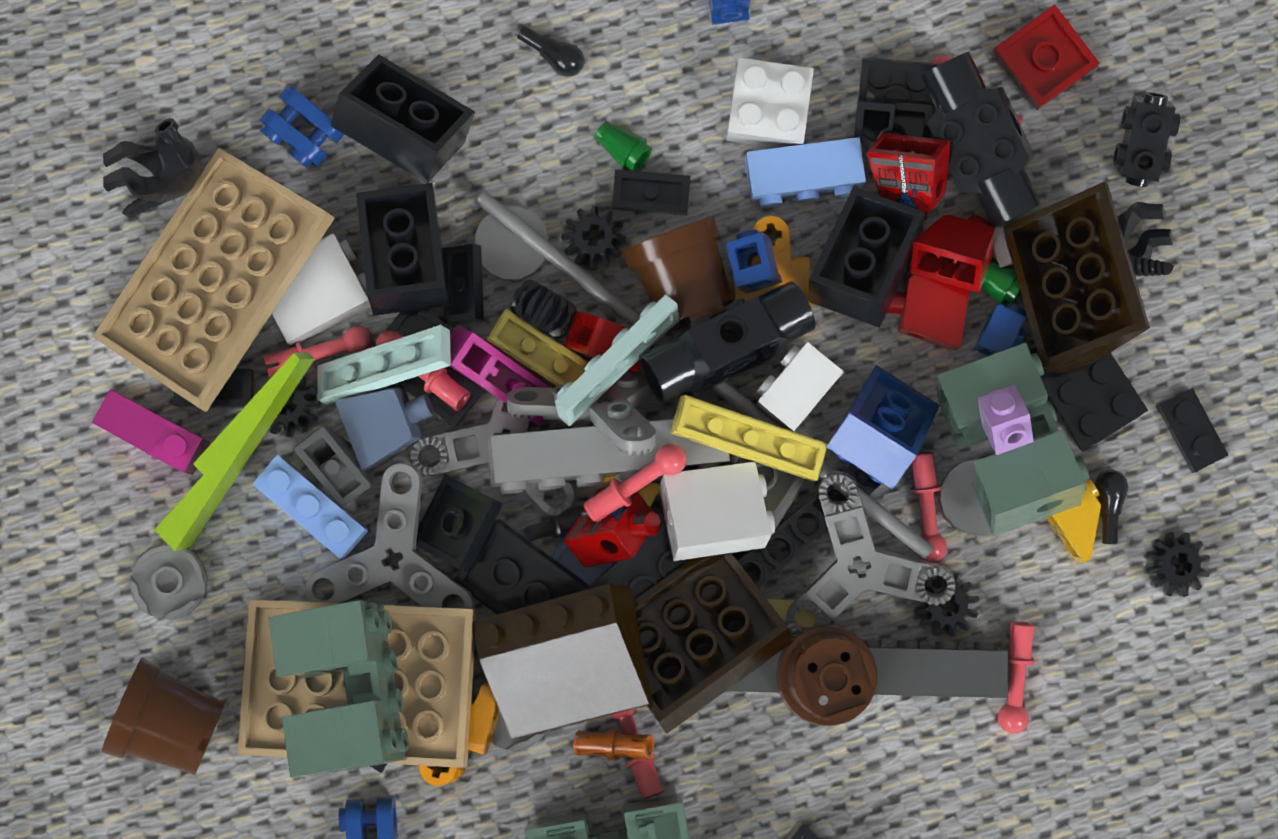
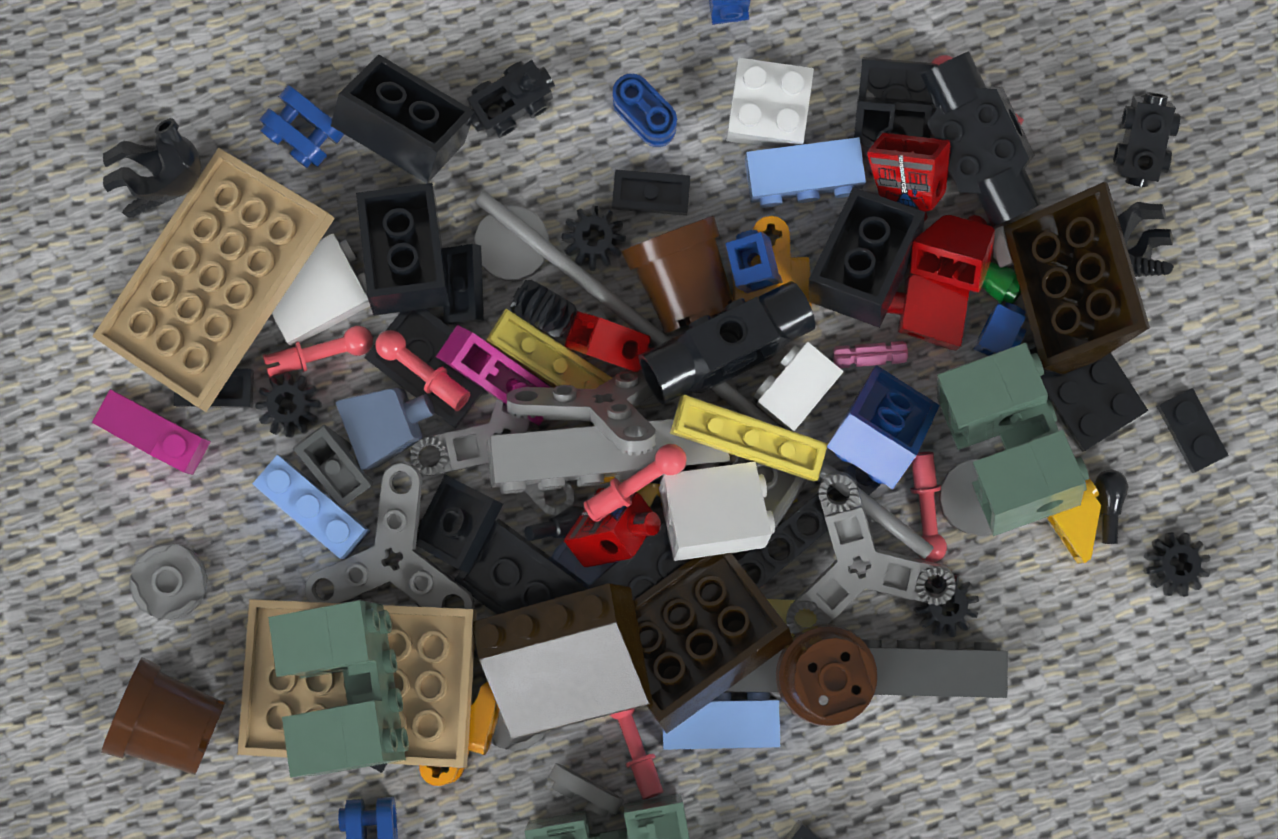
(229, 454): lime slope -> none
(384, 365): light aqua plate -> none
(518, 93): none -> black brick
(562, 56): black piece -> none
(570, 783): none -> light grey plate
(605, 370): light aqua plate -> none
(613, 744): orange pin -> none
(624, 146): green cone -> none
(644, 110): none -> blue brick
(729, 724): none -> light blue brick
(870, 354): none -> bright pink axle
(1005, 419): lavender brick -> none
(1013, 716): coral pin -> none
(1046, 57): red plate -> none

